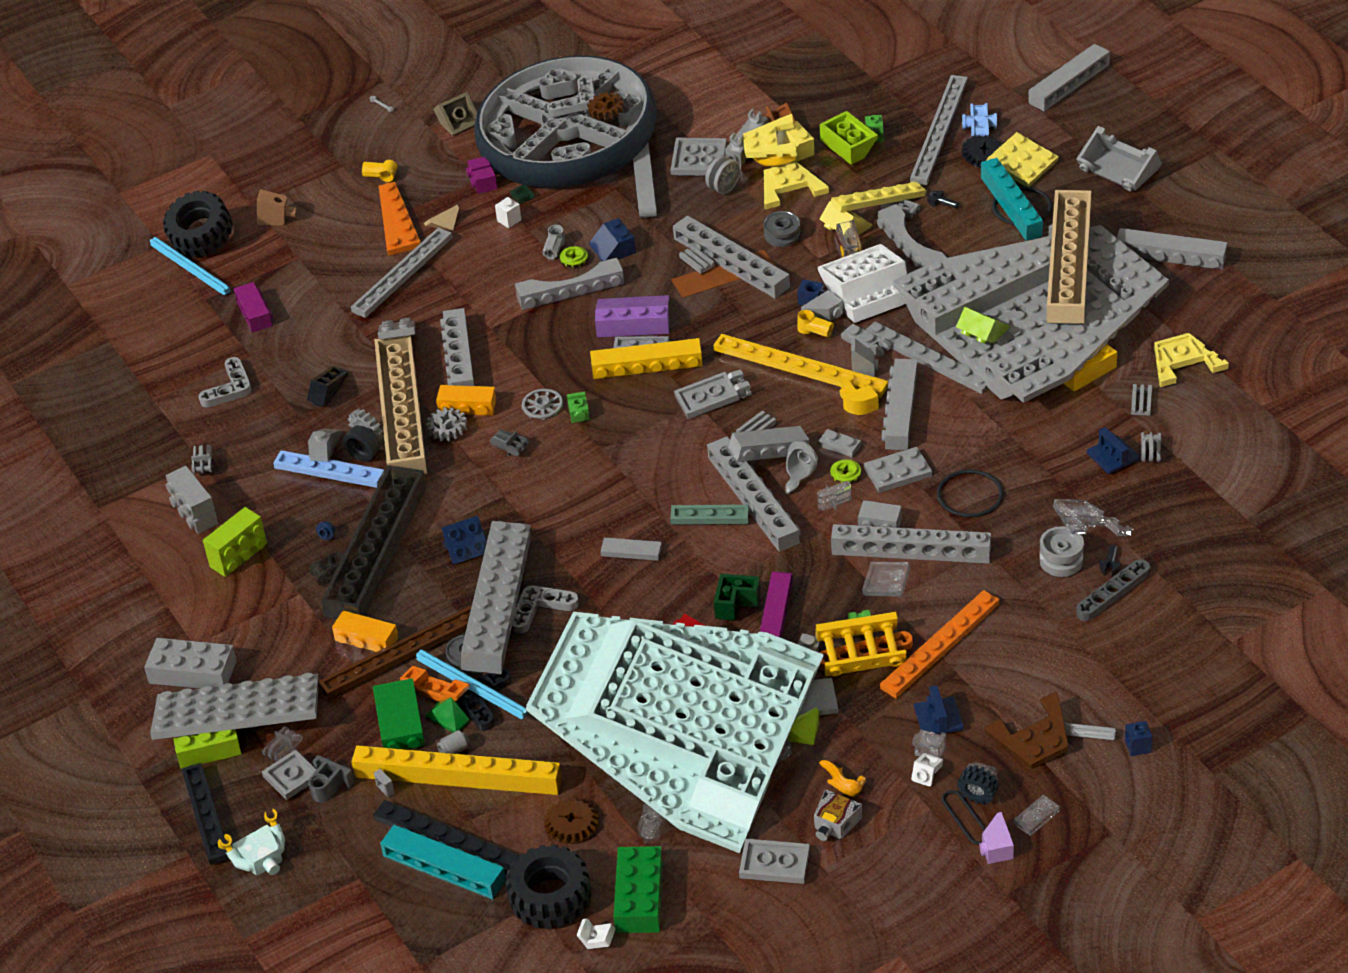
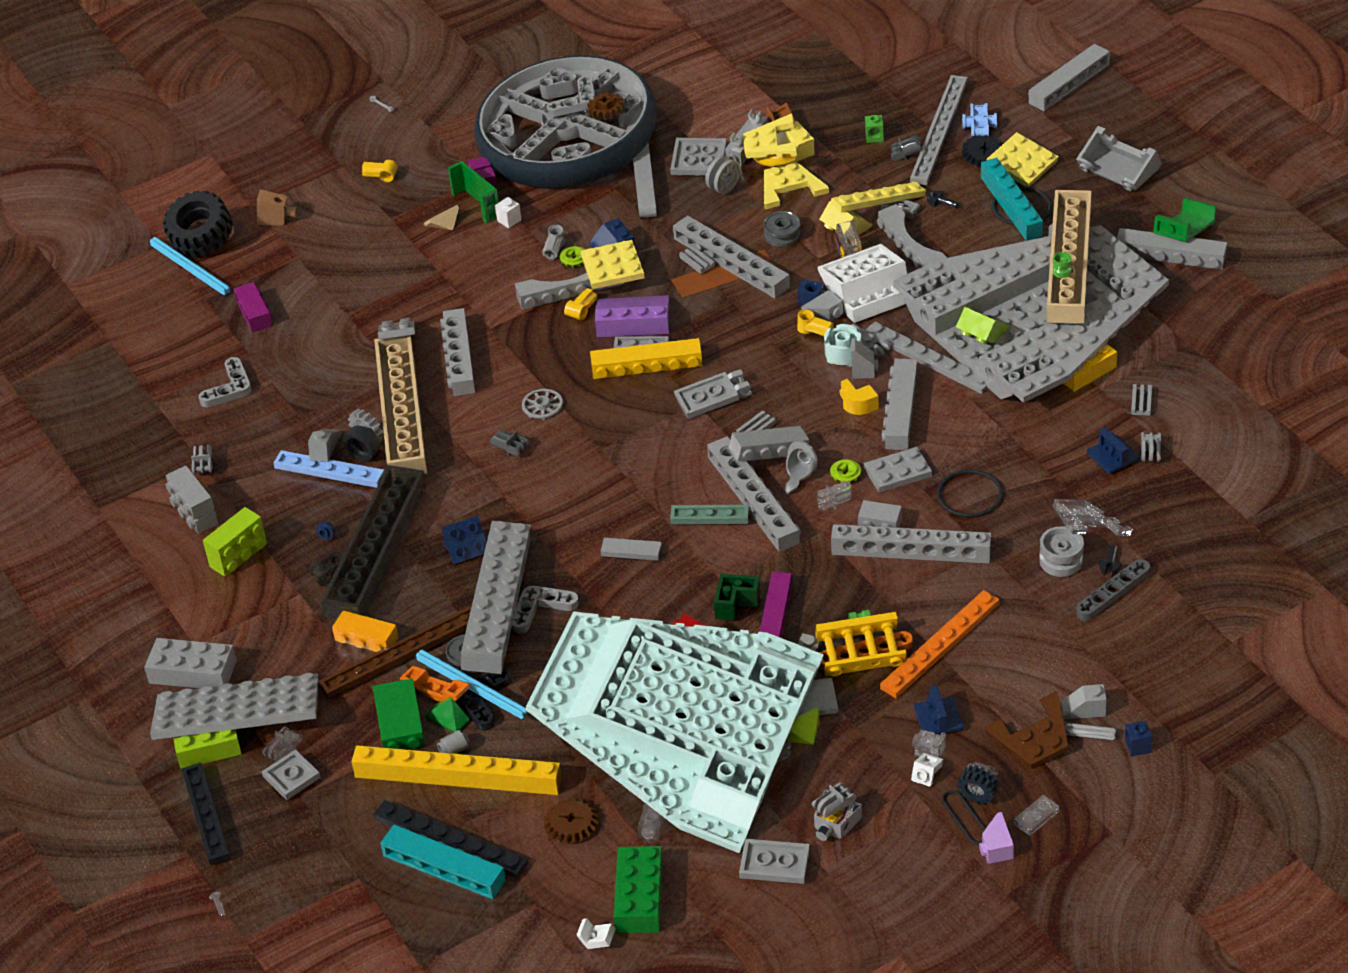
(215, 896): none -> clear piece
(258, 850): light aqua torso -> none
(326, 385): black slope -> none
(328, 778): dark grey pin -> none
(384, 783): light grey tile -> none
(398, 227): orange wing -> none
(401, 272): light grey plate -> none
(446, 424): light grey gear -> none
(456, 114): dark tan slope -> none
(466, 179): none -> green panel
(468, 399): light orange brick -> none
(522, 194): clear green tile -> none
(554, 907): black tyre -> none
(578, 407): bright green brick -> none
(579, 307): none -> yellow piece
(612, 264): none -> light yellow plate
(796, 364): yellow plate -> none
(835, 799): none -> light grey arm
(838, 344): none -> light aqua brick
(839, 443): light grey plate -> none
(846, 786): light orange piece -> none
(847, 137): lime slope -> none
(886, 579): clear plate -> none
(905, 147): none -> dark grey arm
(1062, 264): none -> bright green wheel
(1085, 703): none -> light grey slope
(1180, 352): light yellow wing -> none
(1191, 221): none -> green panel

